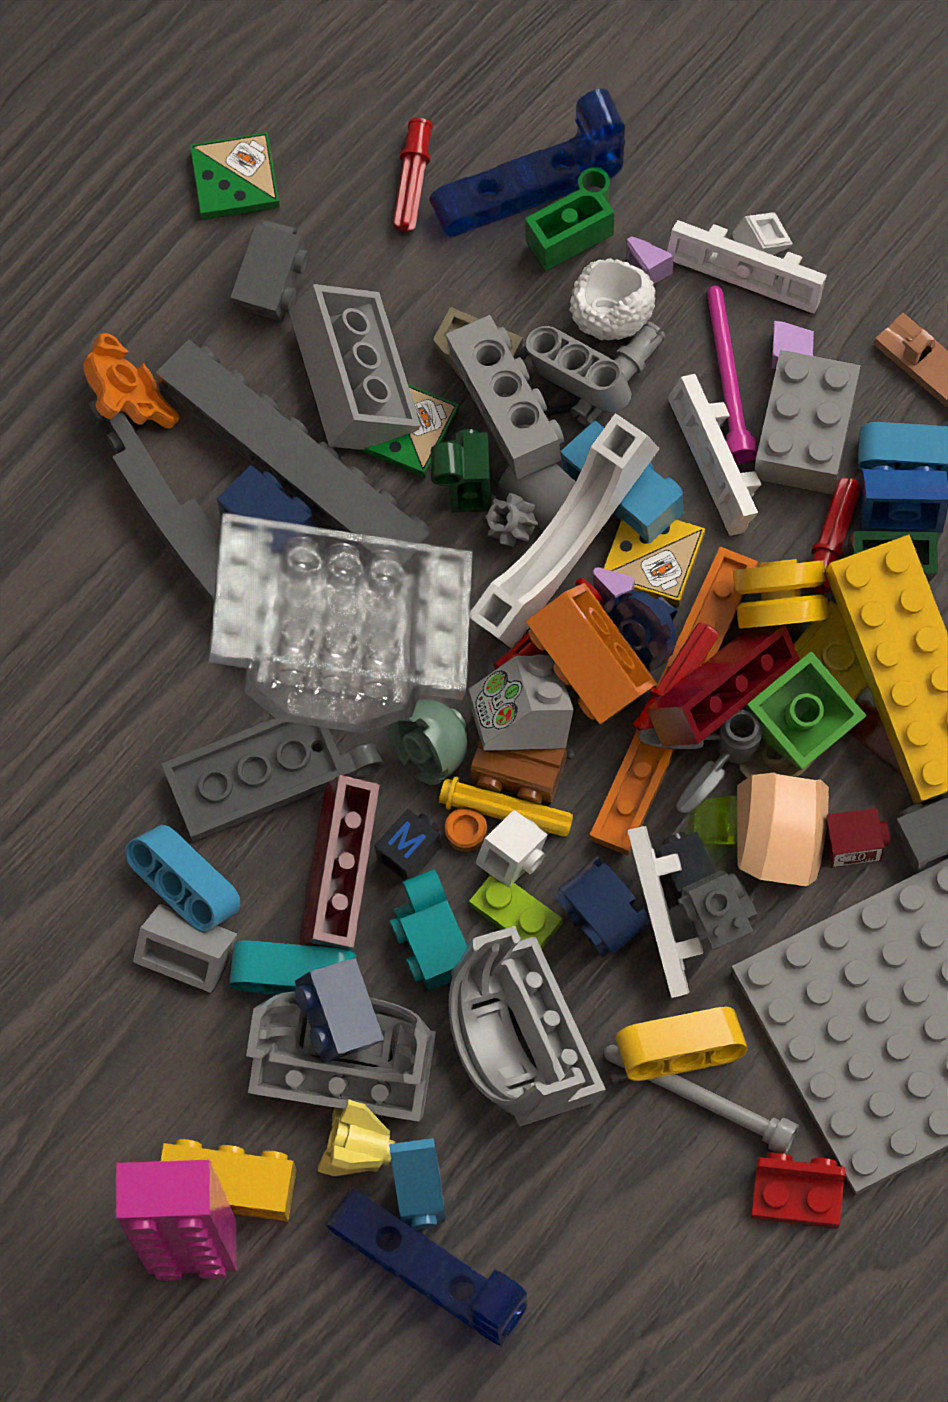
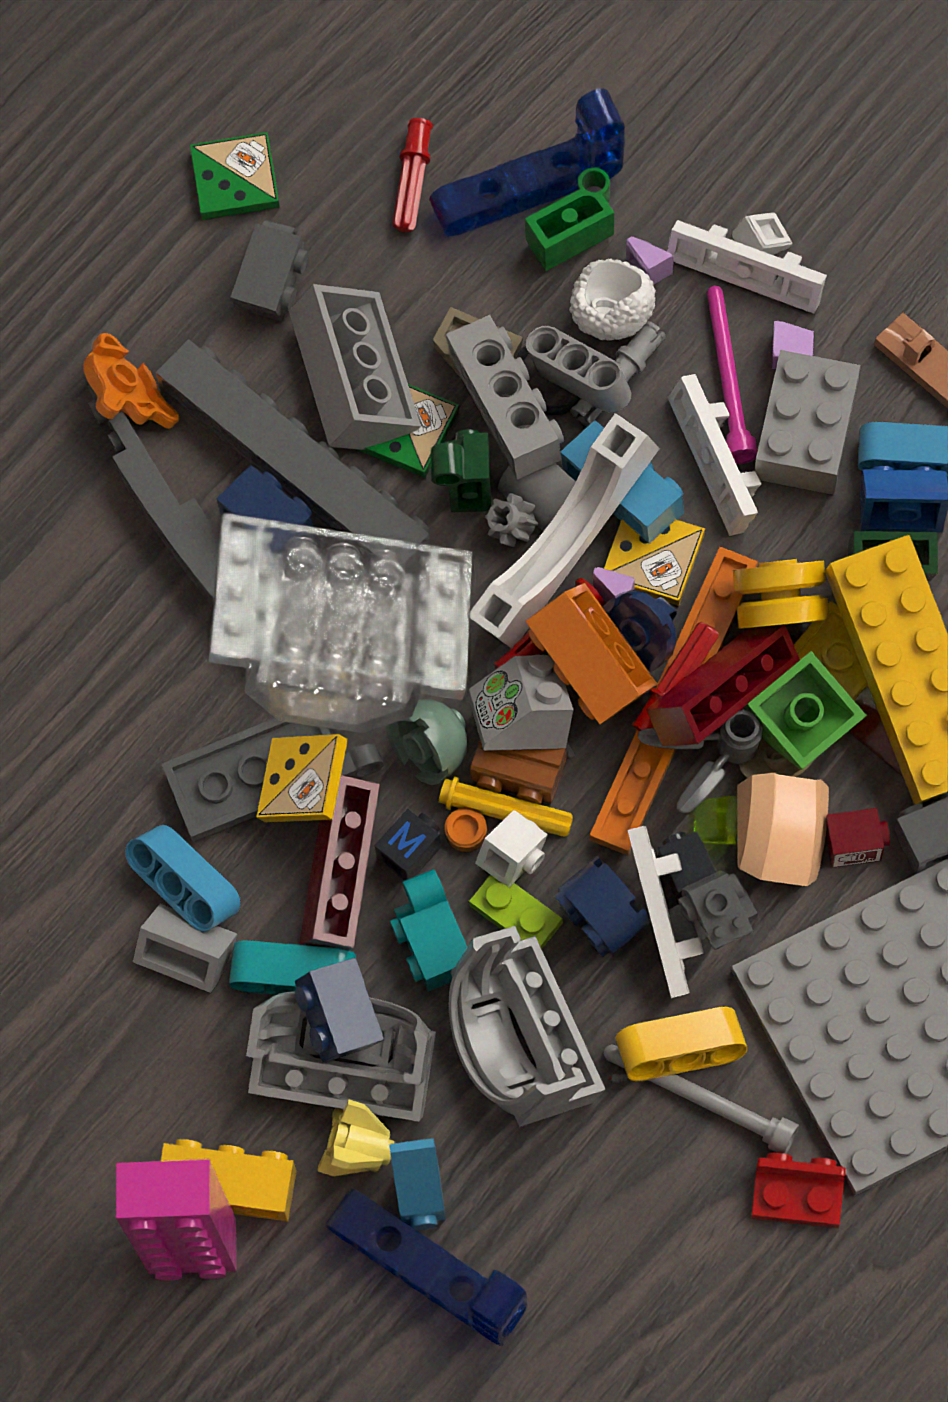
(302, 778): none -> tile
(835, 526): red axle -> none

